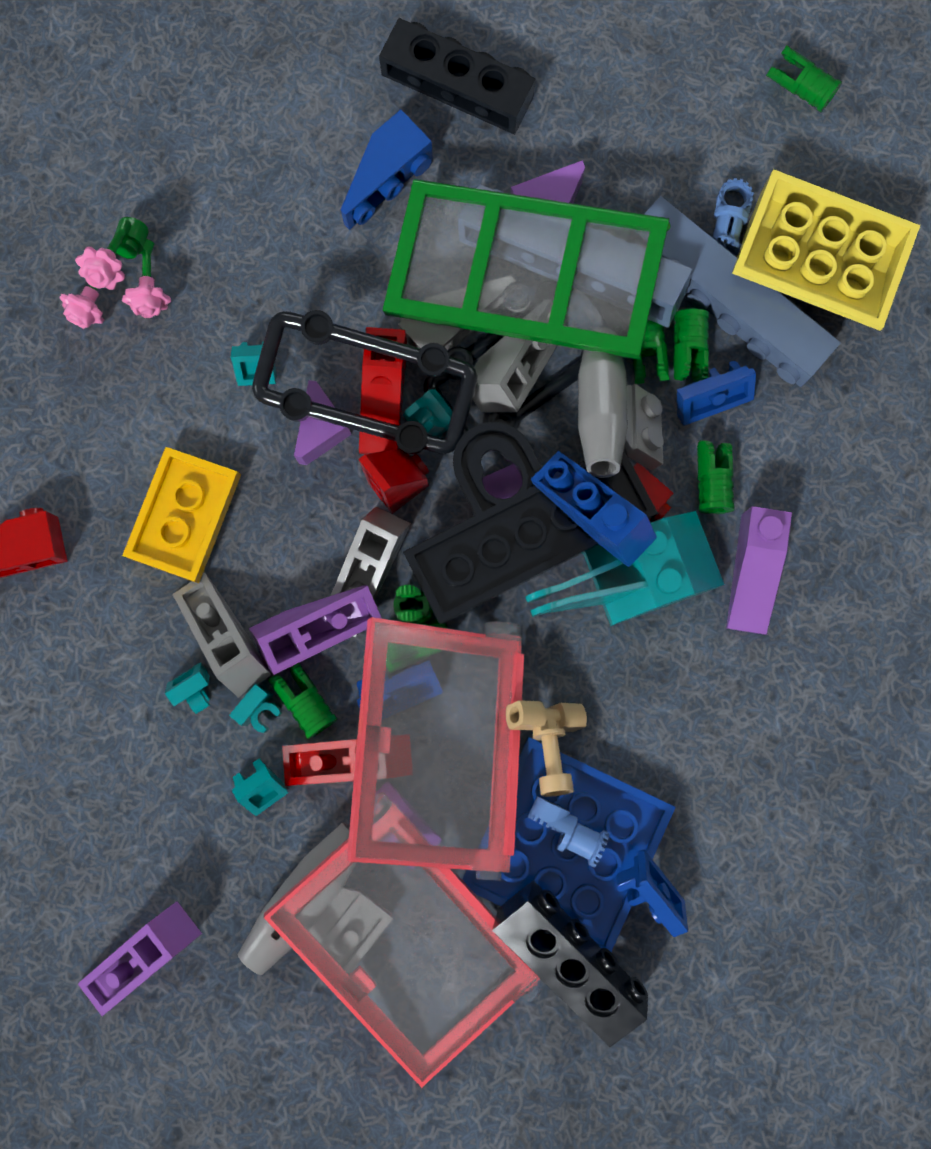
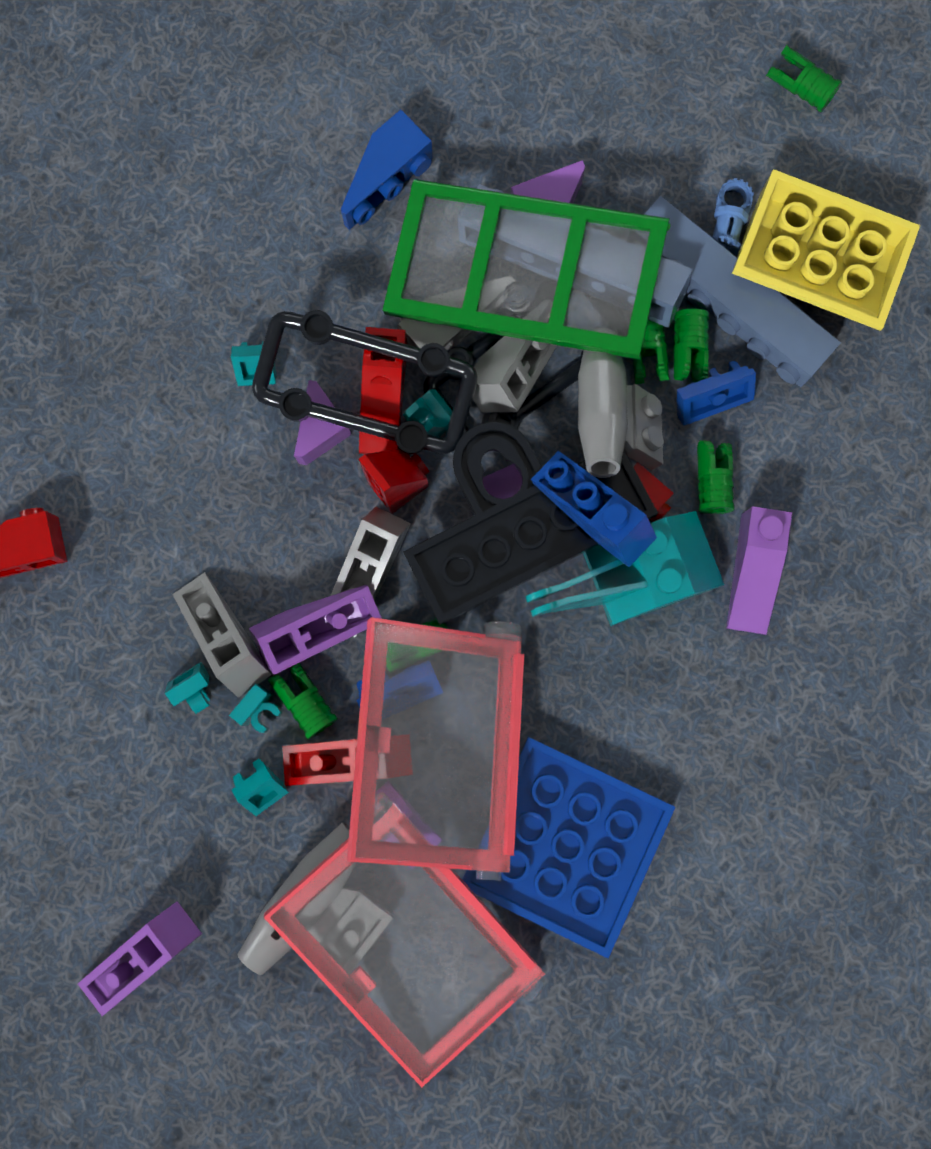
(104, 270): bright pink plant -> none
(182, 514): yellow plate -> none
(404, 597): green hinge -> none
(466, 93): black brick -> none
(548, 726): tan bar -> none
(573, 835): medium blue connector -> none
(607, 1013): black brick -> none
(650, 885): blue plate -> none

